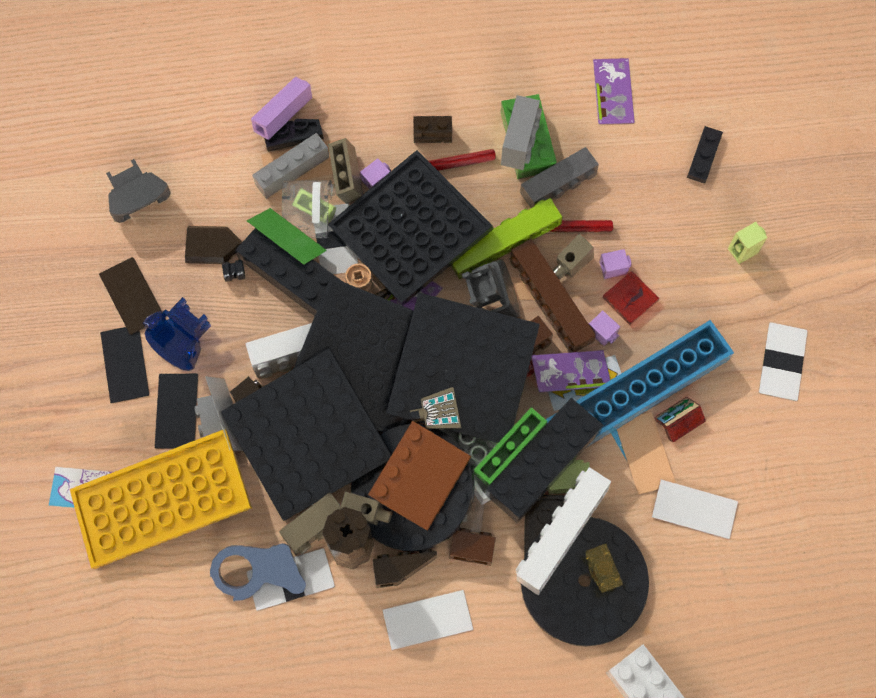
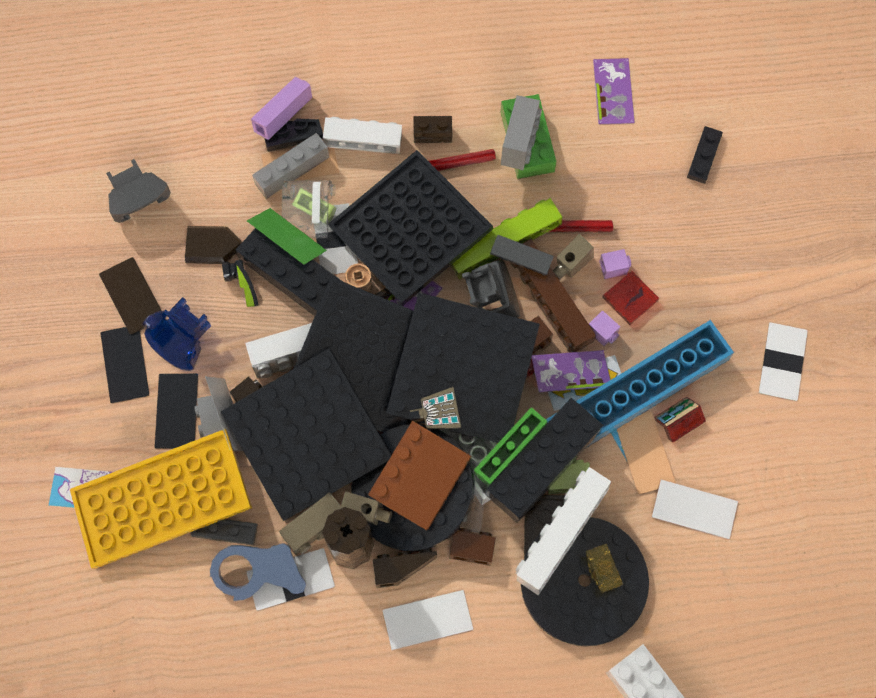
(228, 531): none -> dark grey tile
(245, 282): none -> sticker
(345, 170): dark tan brick -> none
(362, 135): none -> white brick
(374, 173): lavender brick -> none
(521, 255): none -> dark grey tile
(560, 177): flat silver brick -> none
(747, 242): yellowish green brick -> none

